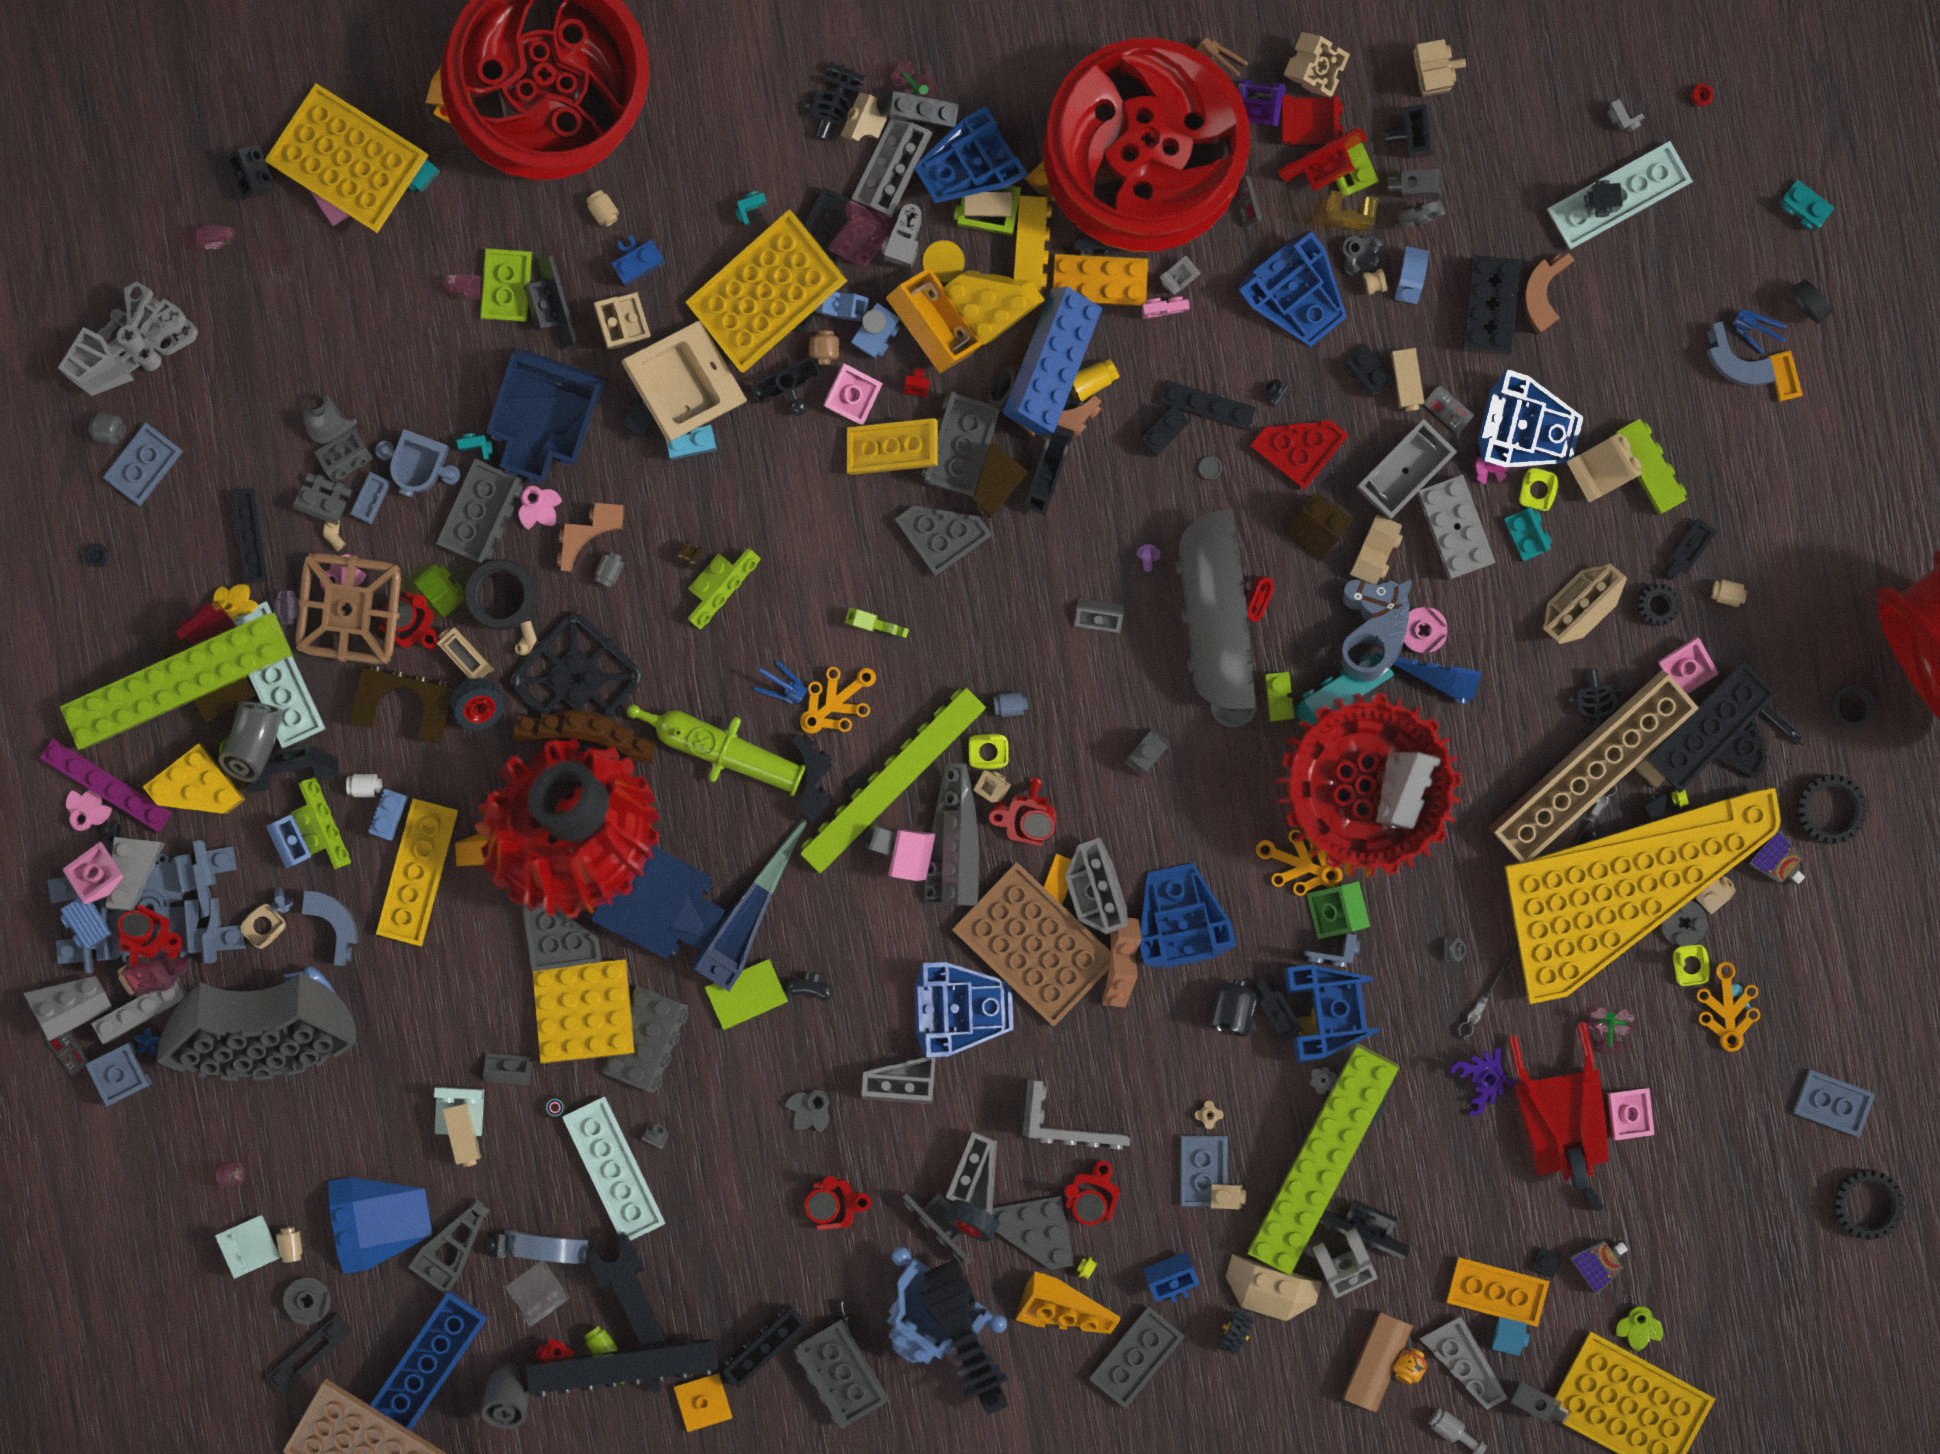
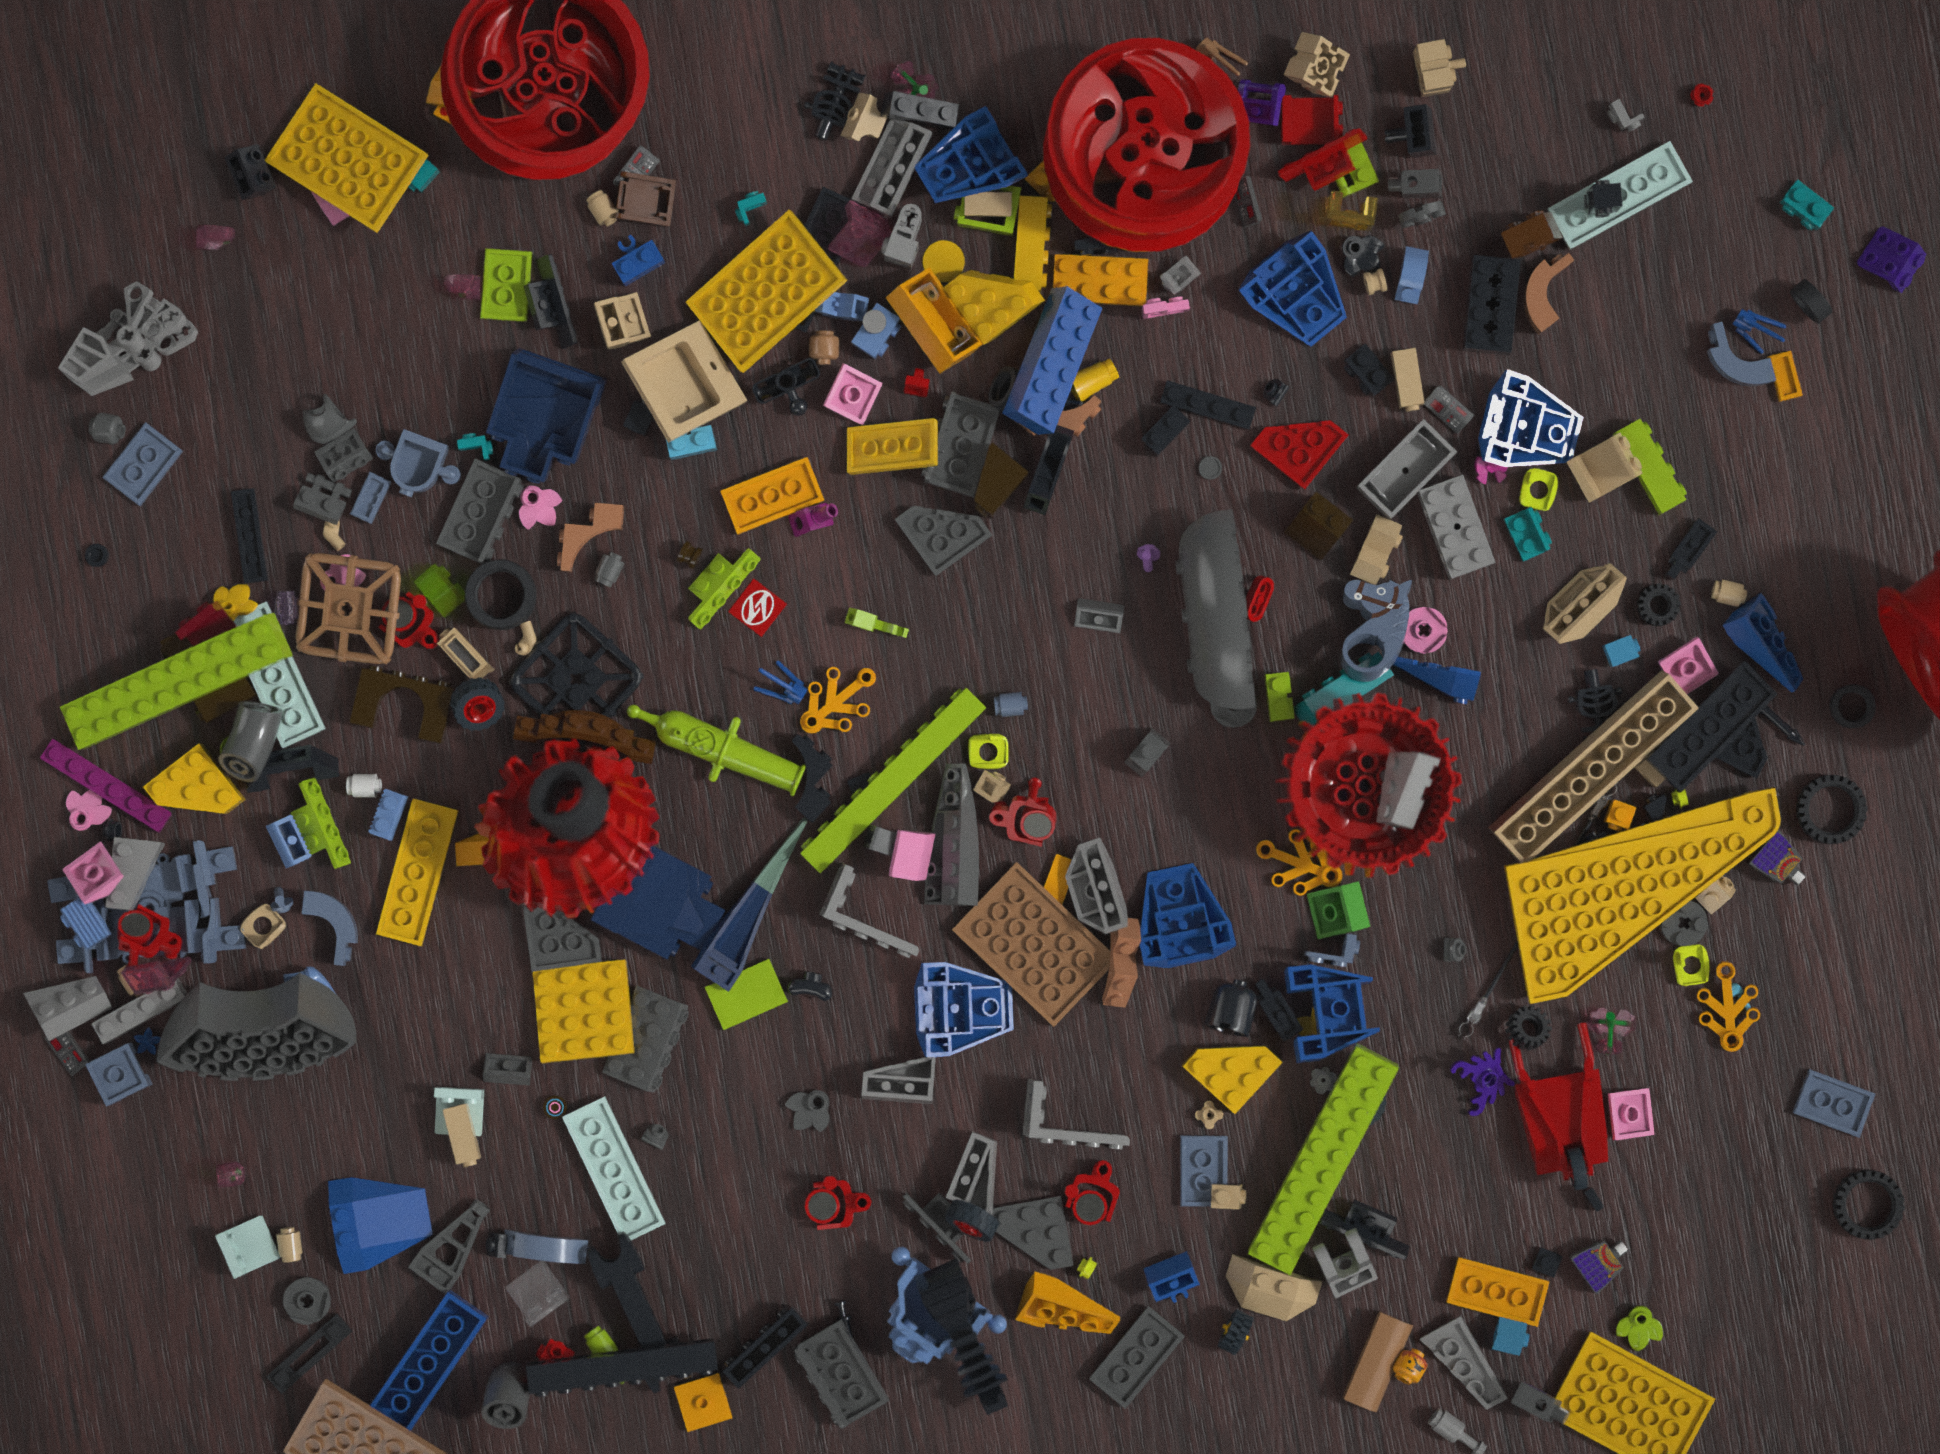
(640, 162): none -> slope
(640, 198): none -> reddish brown container
(757, 607): none -> red sticker
(772, 495): none -> light orange plate
(813, 518): none -> magenta bracket
(836, 899): none -> light grey bracket
(1232, 1072): none -> yellow brick
(1532, 234): none -> reddish brown brick
(1539, 1023): none -> black tyre
(1619, 815): none -> light orange brick
(1621, 650): none -> dark azure brick
(1756, 634): none -> blue wedge
(1892, 258): none -> dark purple bracket

